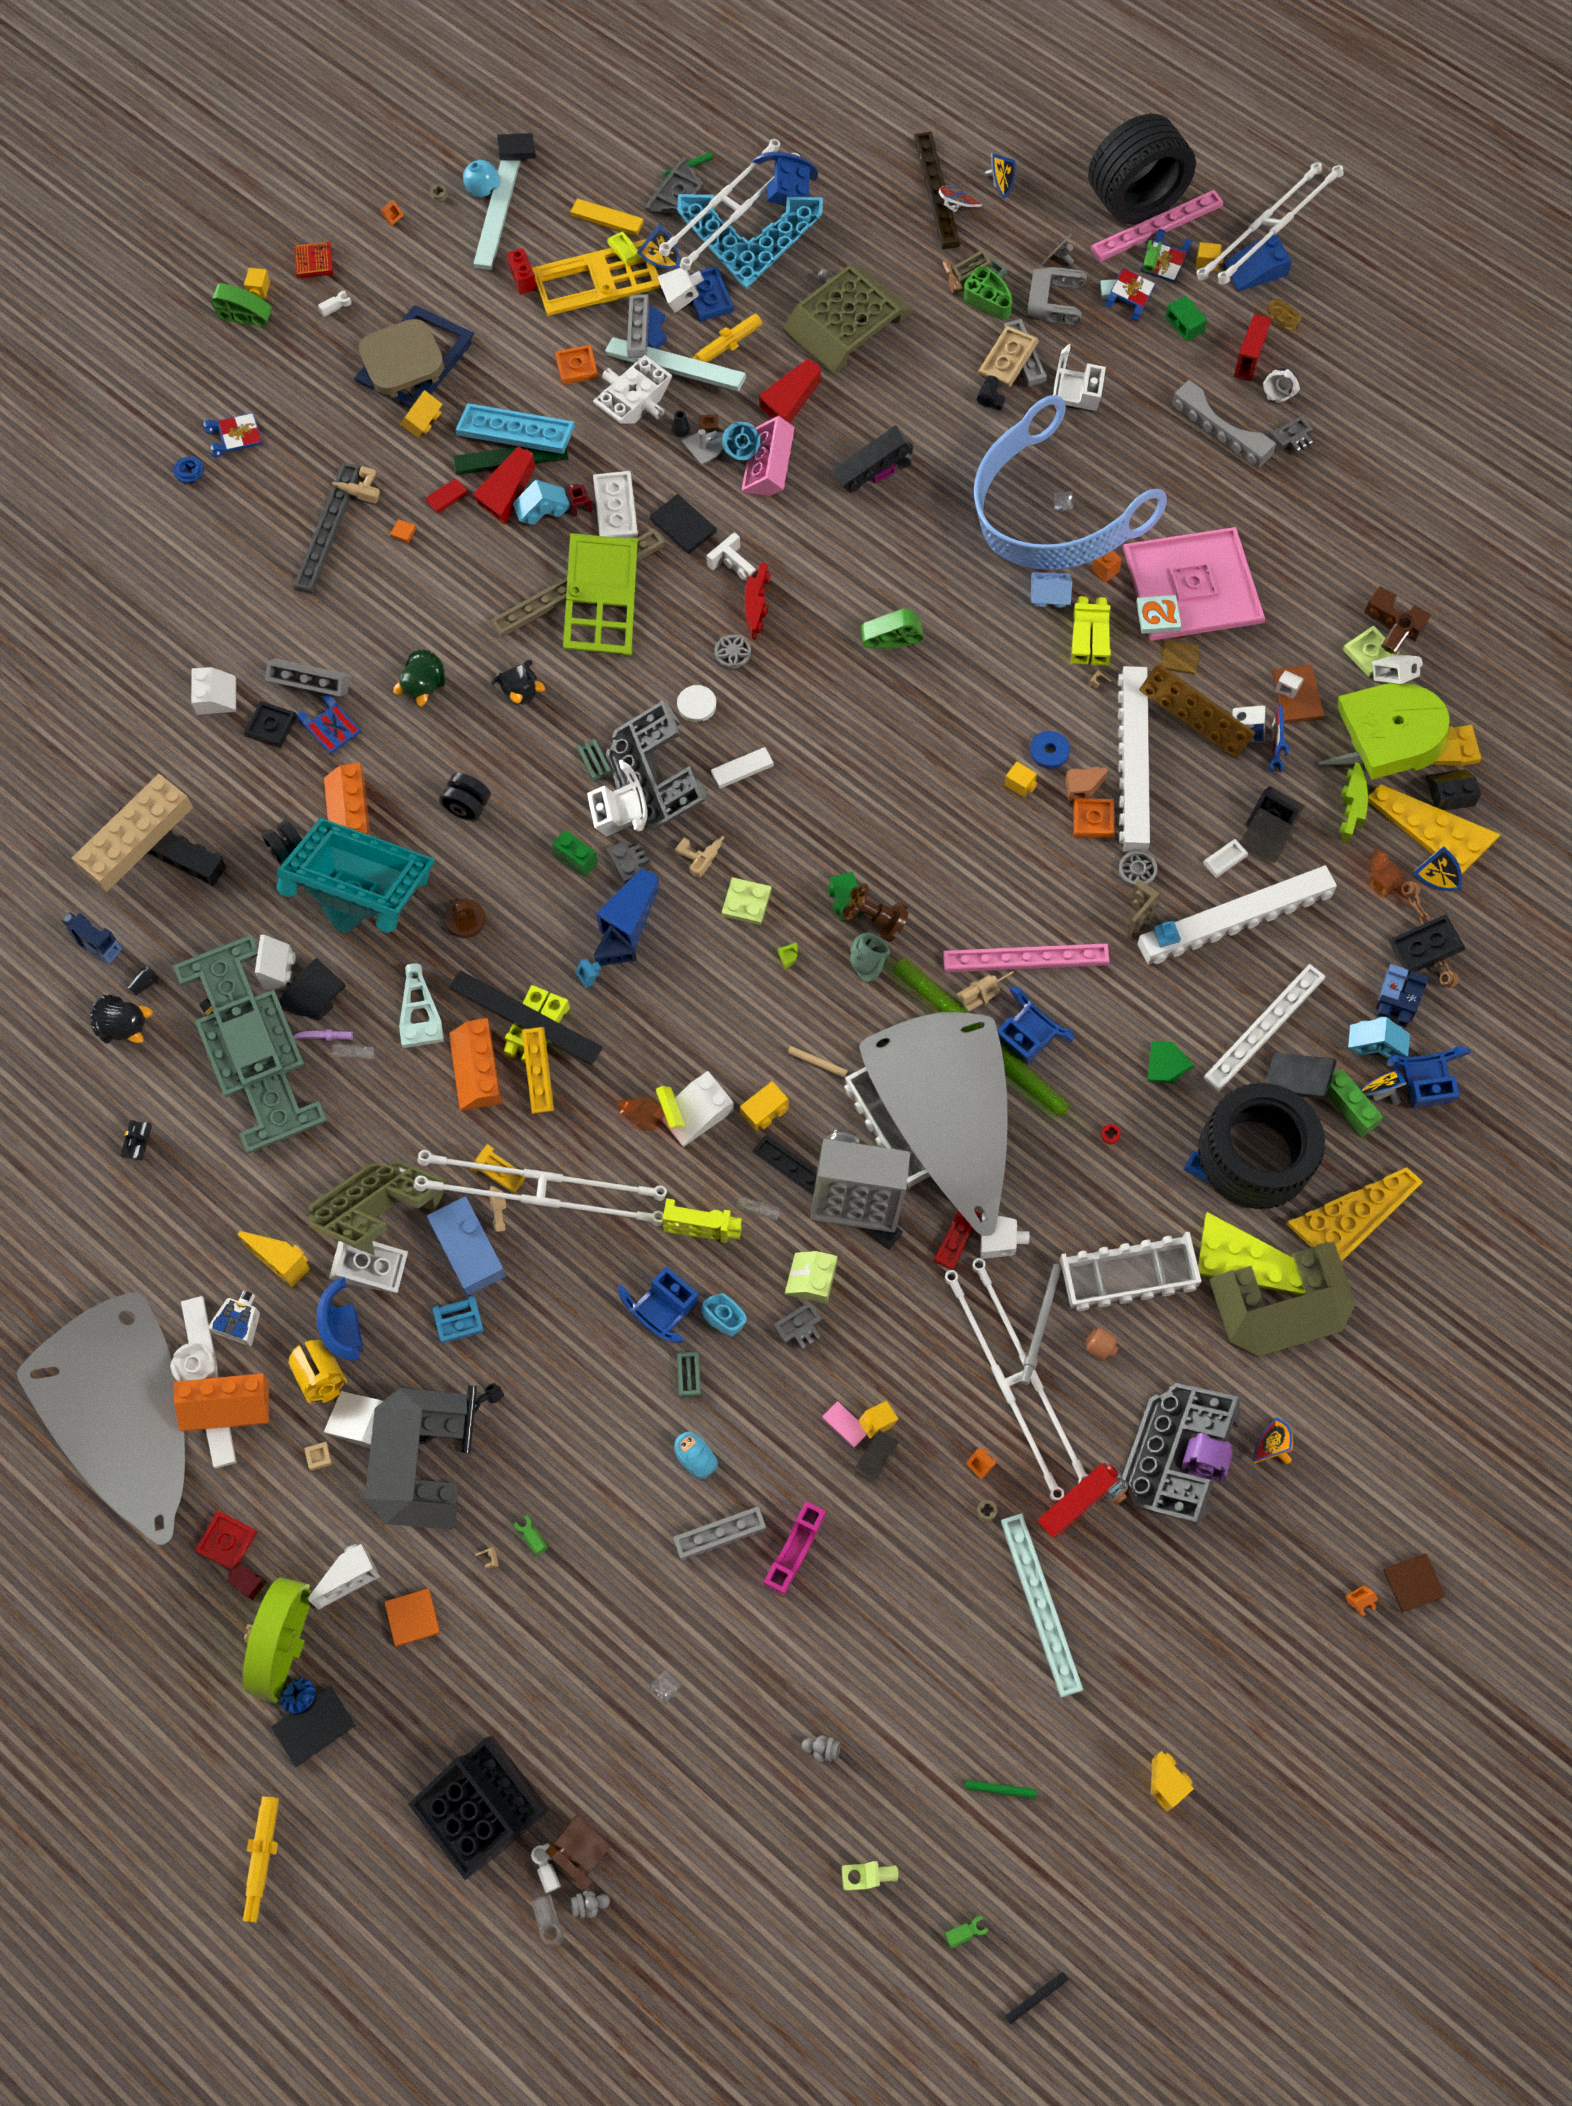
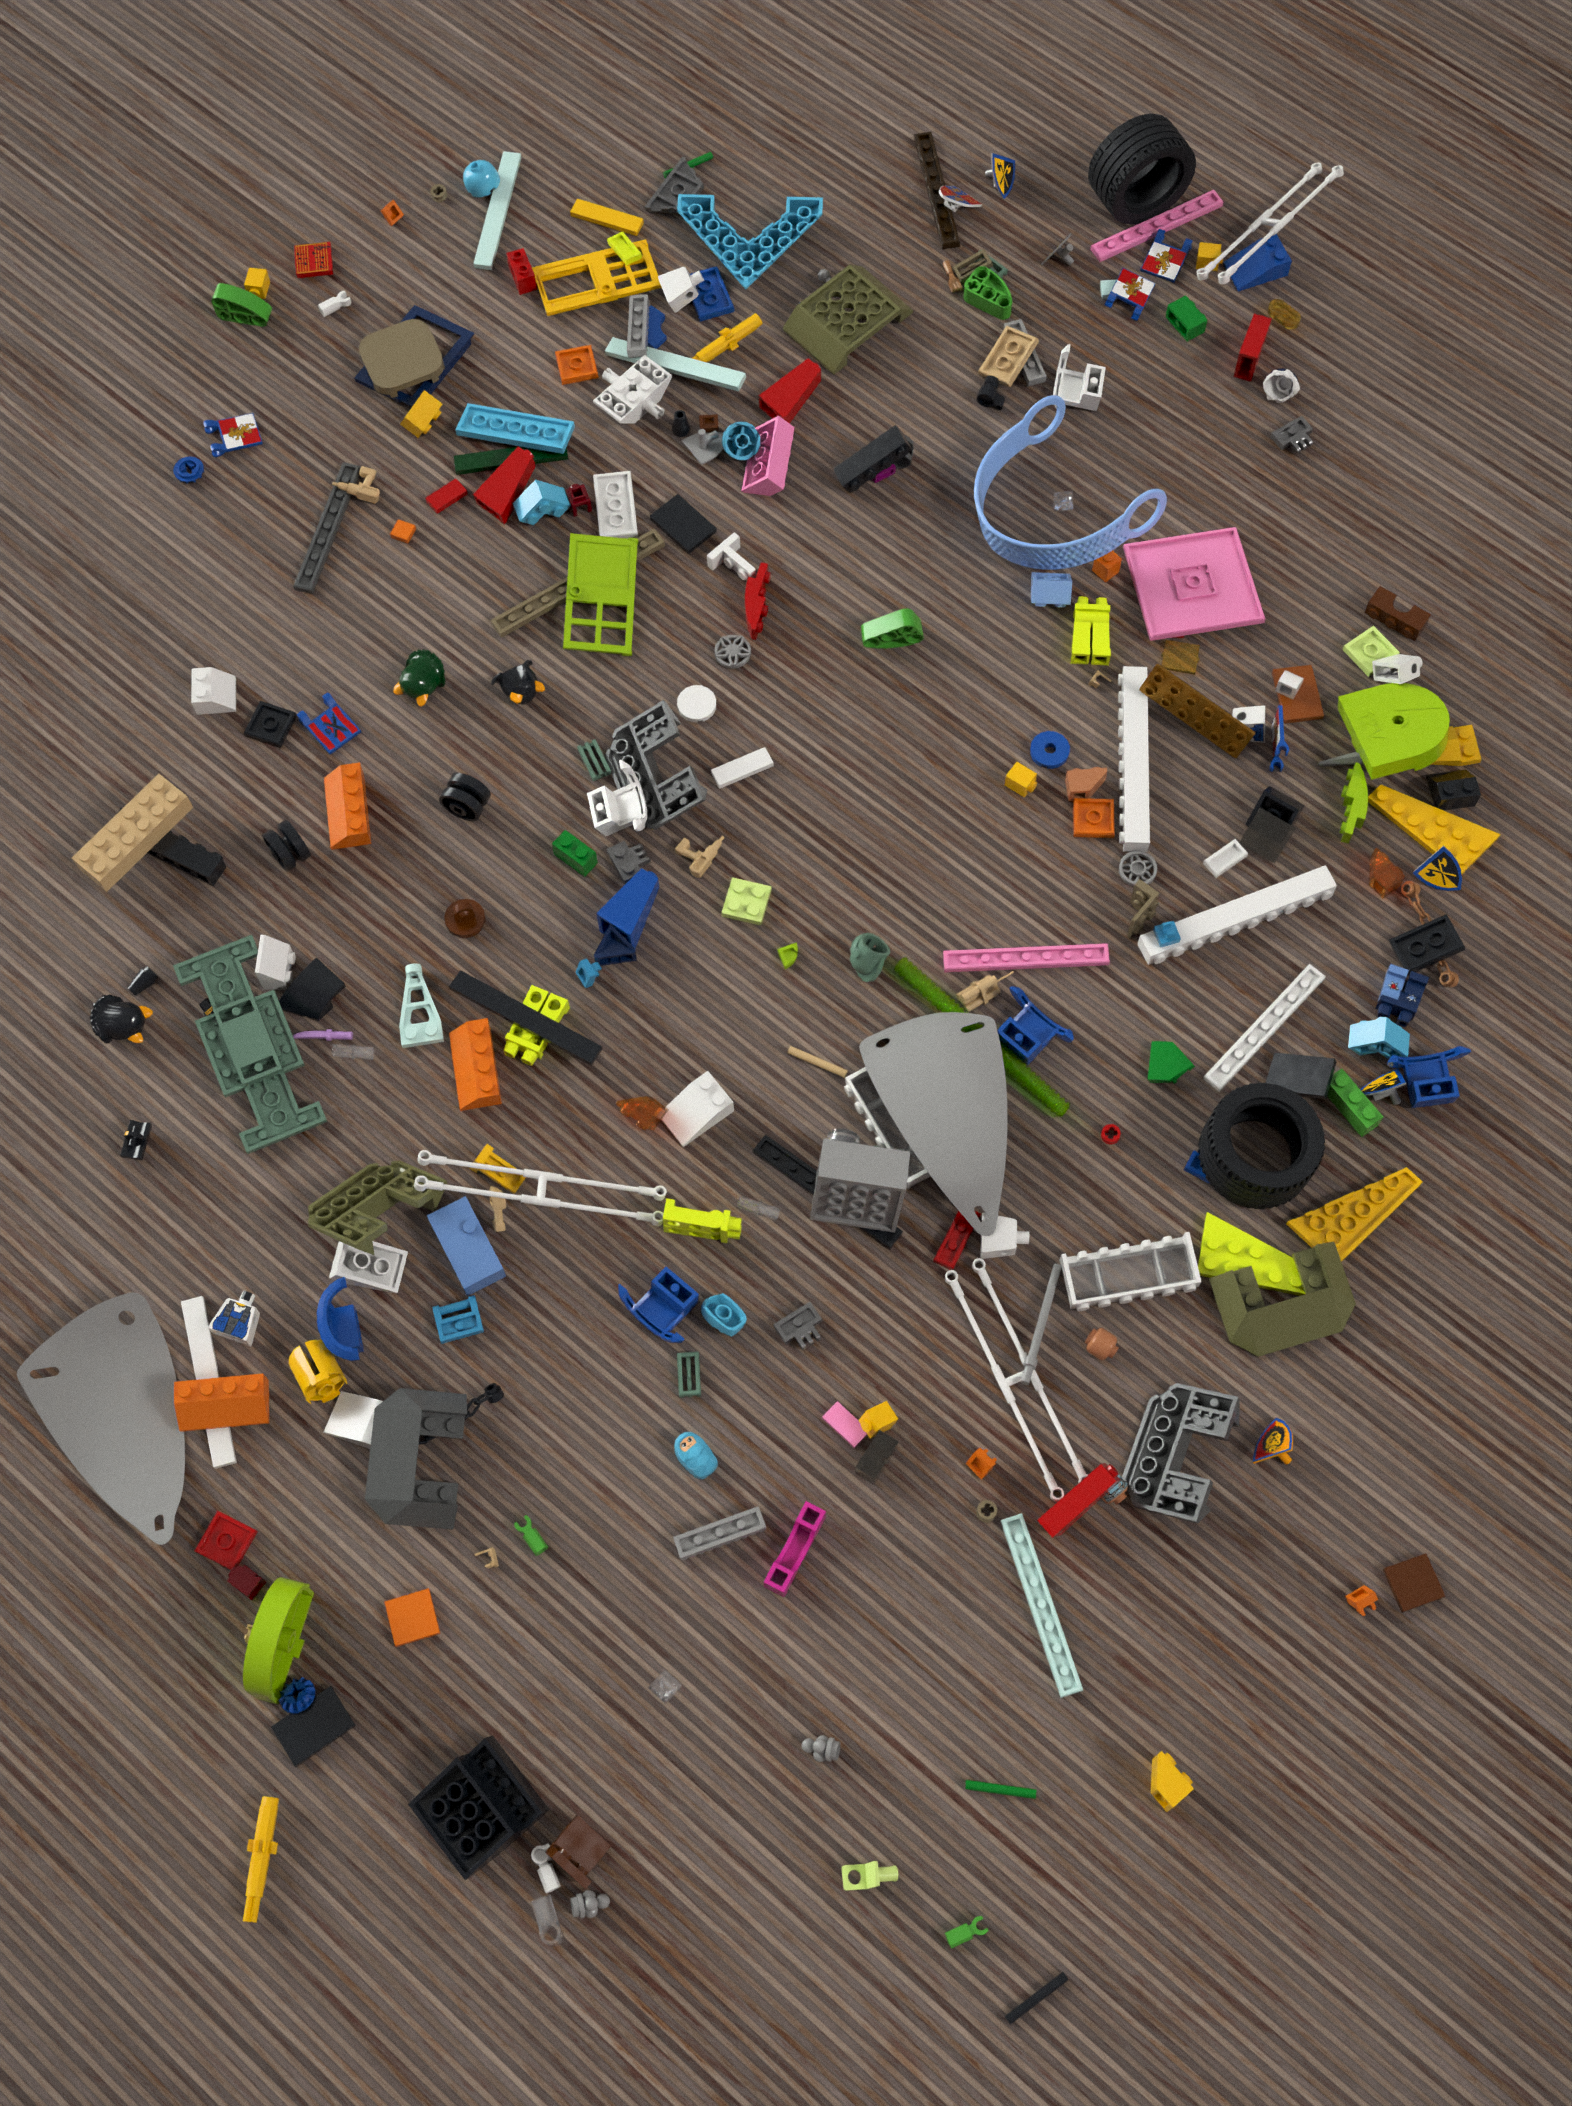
(100, 943): dark blue hips -> none
(193, 1362): white tile -> none
(278, 1255): yellow slope -> none
(307, 677): light grey brick -> none
(318, 1456): tan tile -> none
(346, 1575): white slope -> none
(353, 875): teal piece -> none
(469, 1419): black bar -> none
(516, 146): black tile -> none
(537, 1070): yellow tile -> none
(650, 250): shield -> none
(670, 1107): neon yellow tile -> none
(686, 262): white bar -> none
(764, 1107): yellow brick -> none
(790, 176): blue piece -> none
(811, 1276): yellowish green slope -> none
(840, 889): green brick -> none
(888, 918): reddish brown piece -> none
(1039, 292): light grey connector -> none
(1151, 257): bright green bar -> none
(1158, 614): light aqua tile -> none
(1207, 1458): medium lavender brick -> none
(1250, 445): light grey arch -> none
(1398, 634): reddish brown piece -> none

